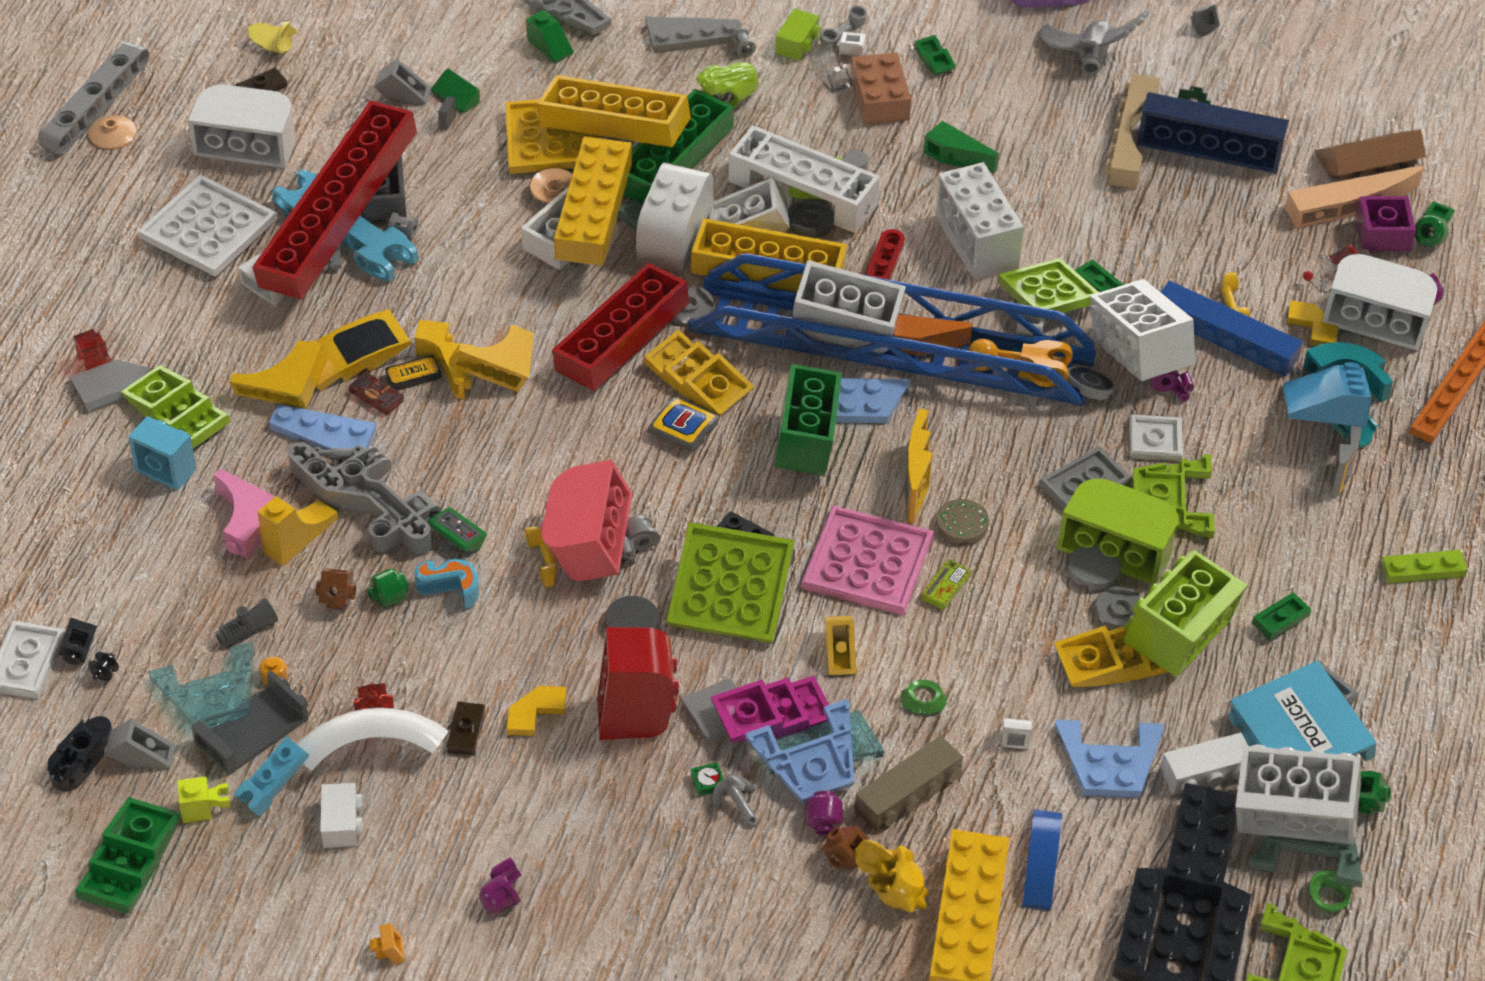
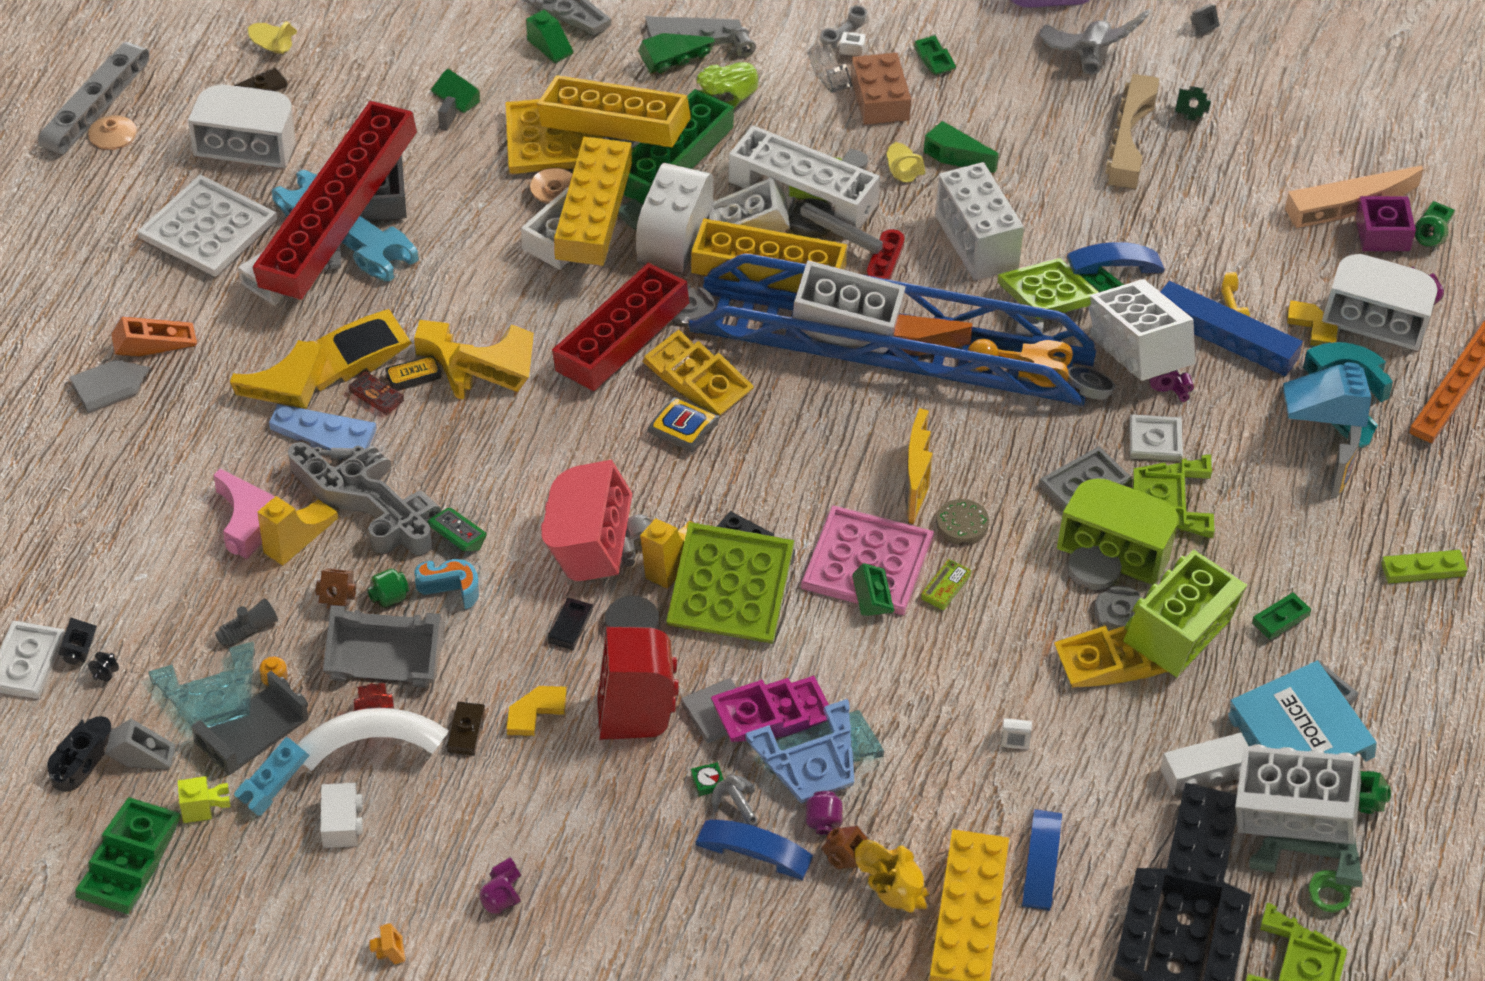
(91, 349): clear red window -> none
(151, 336): none -> orange slope
(162, 452): medium azure brick -> none
(175, 402): lime slope -> none
(383, 646): none -> light grey windscreen
(401, 84): light grey slope -> none
(412, 224): light grey bush -> none
(549, 572): yellow bar -> none
(570, 623): none -> black tile
(662, 551): none -> yellow arch
(670, 49): none -> green slope
(756, 843): none -> blue slope
(797, 34): lime brick -> none
(807, 420): green brick -> none
(839, 645): yellow slope -> none
(841, 228): none -> light grey axle
(869, 399): light blue wing -> none
(872, 590): none -> green slope
(904, 163): none -> light yellow piece
(908, 783): dark tan brick -> none
(911, 703): bright green piece -> none
(1090, 258): none -> blue slope
(1110, 768): light blue wing -> none
(1212, 132): dark blue brick -> none
(1329, 266): clear piece -> none
(1372, 153): medium nougat slope -> none

